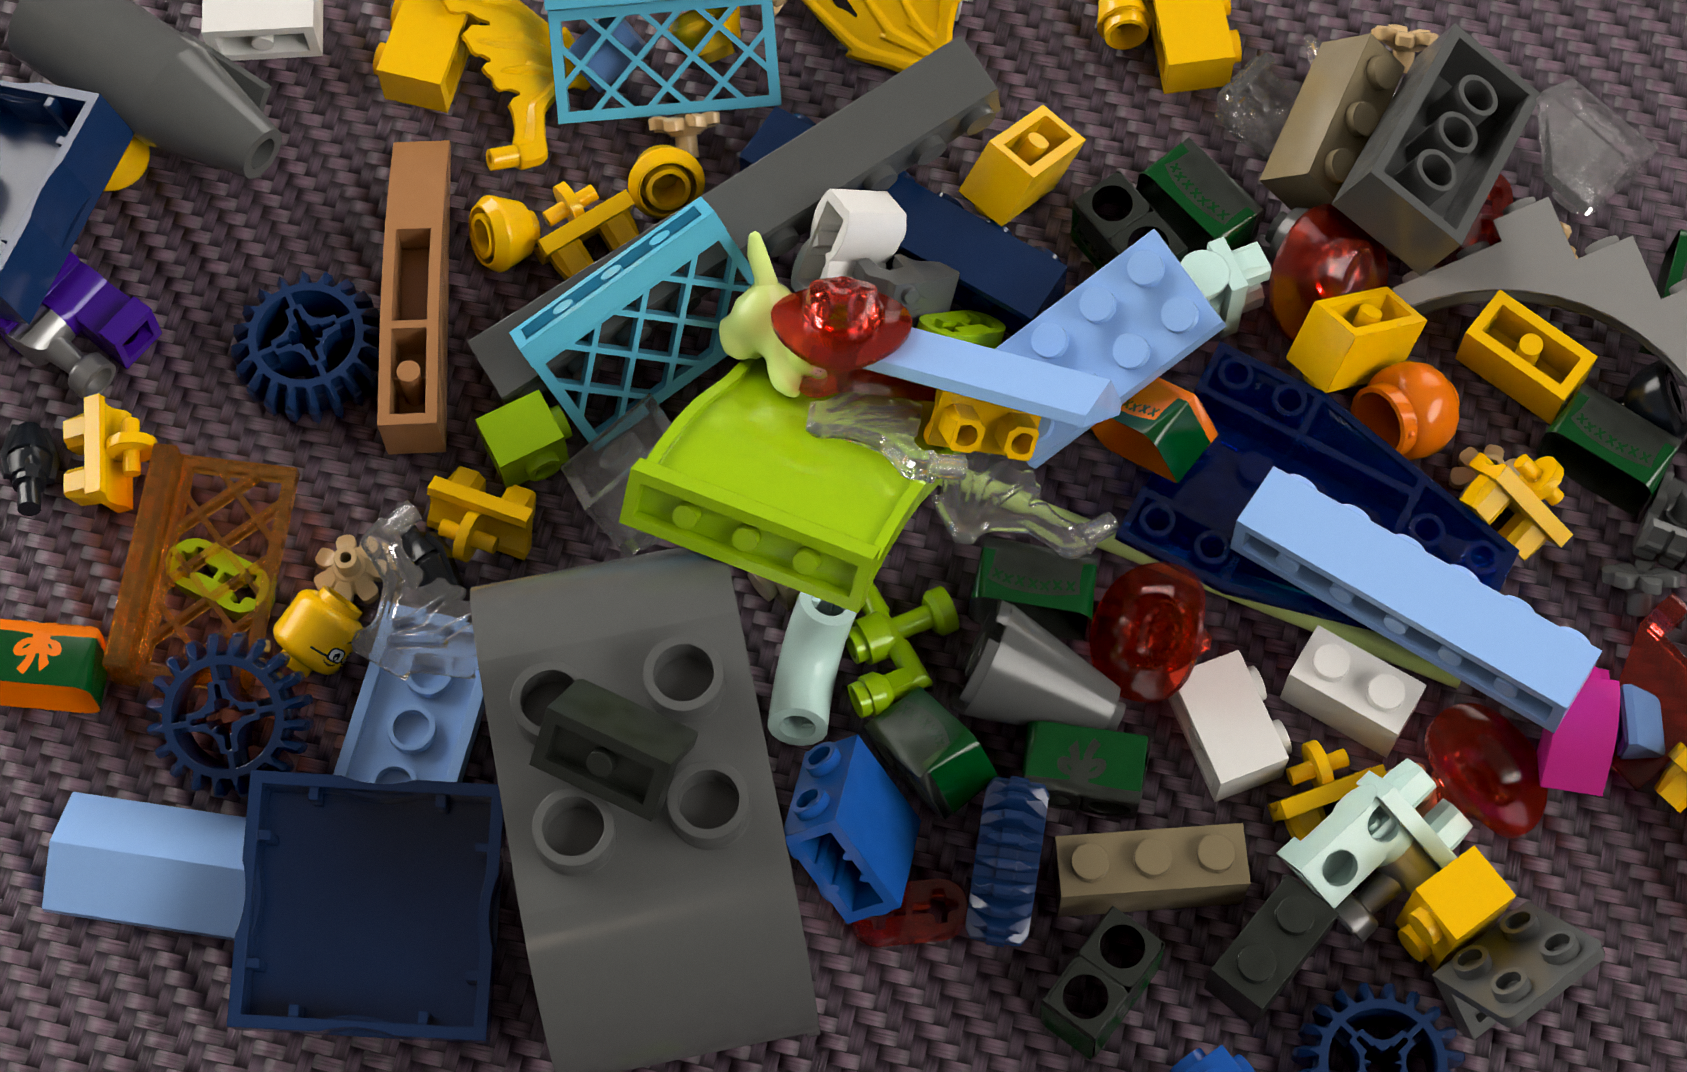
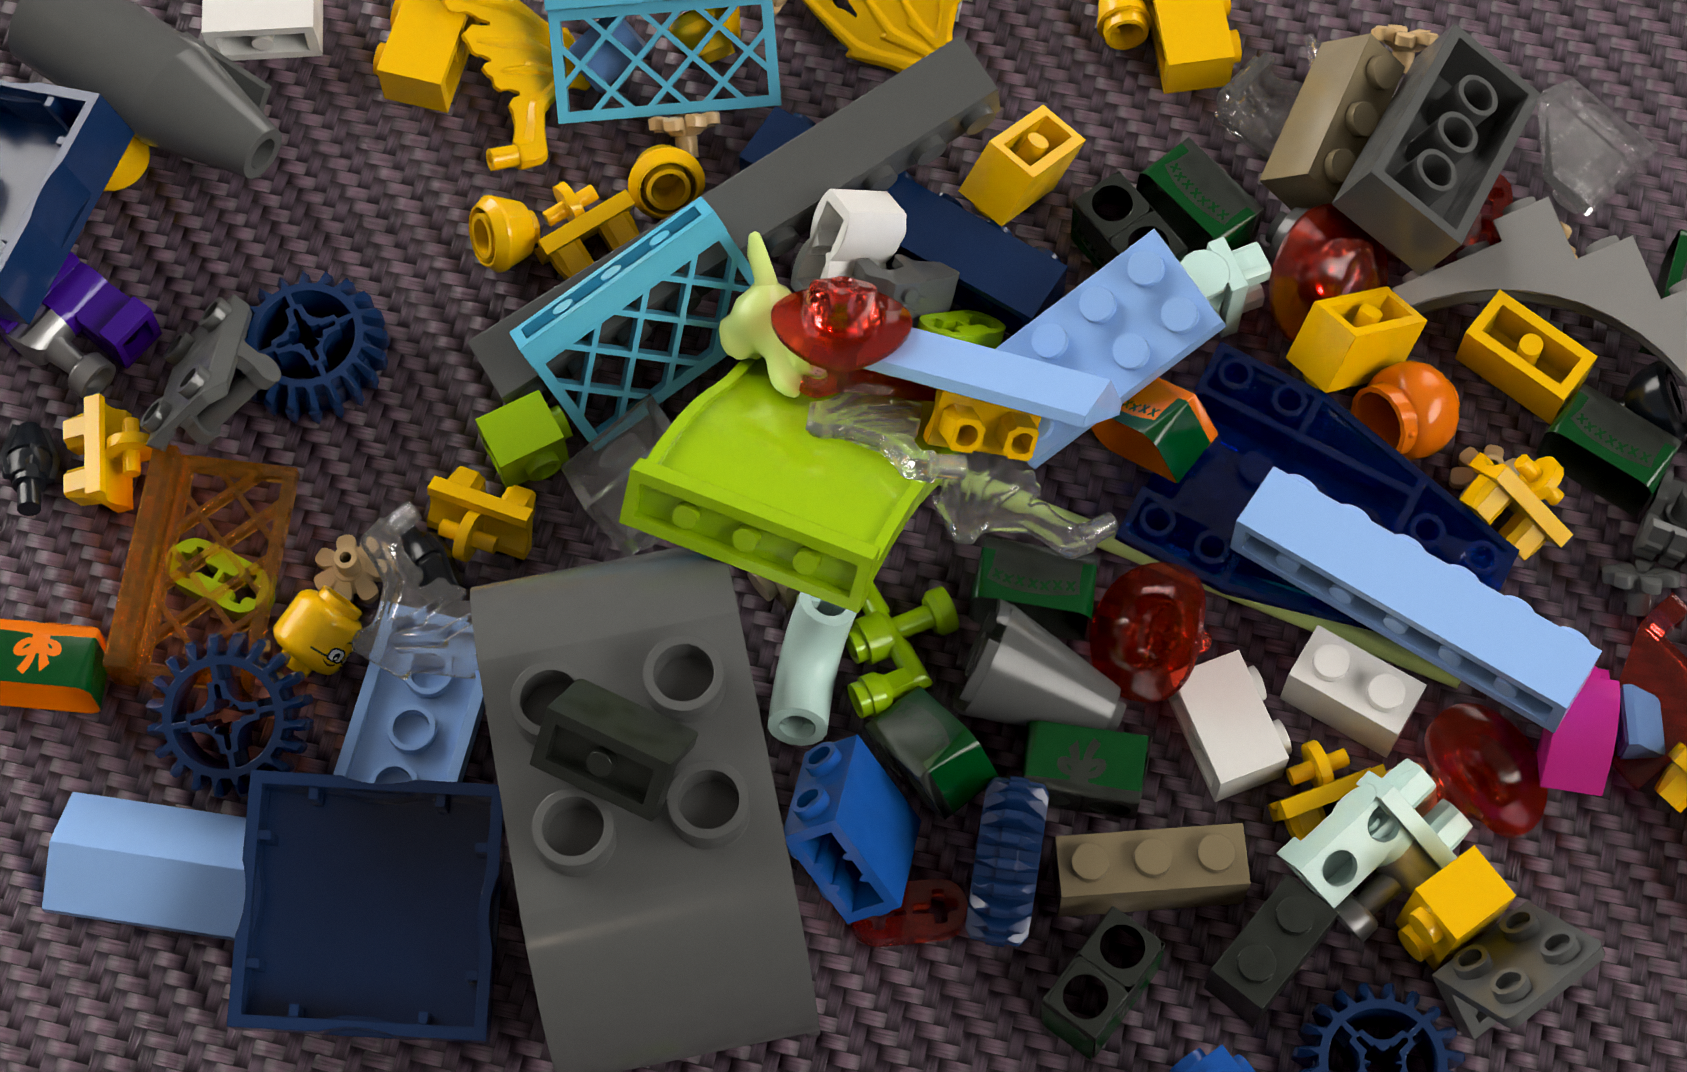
(204, 375): none -> dark grey shield
(415, 300): medium nougat slope -> none

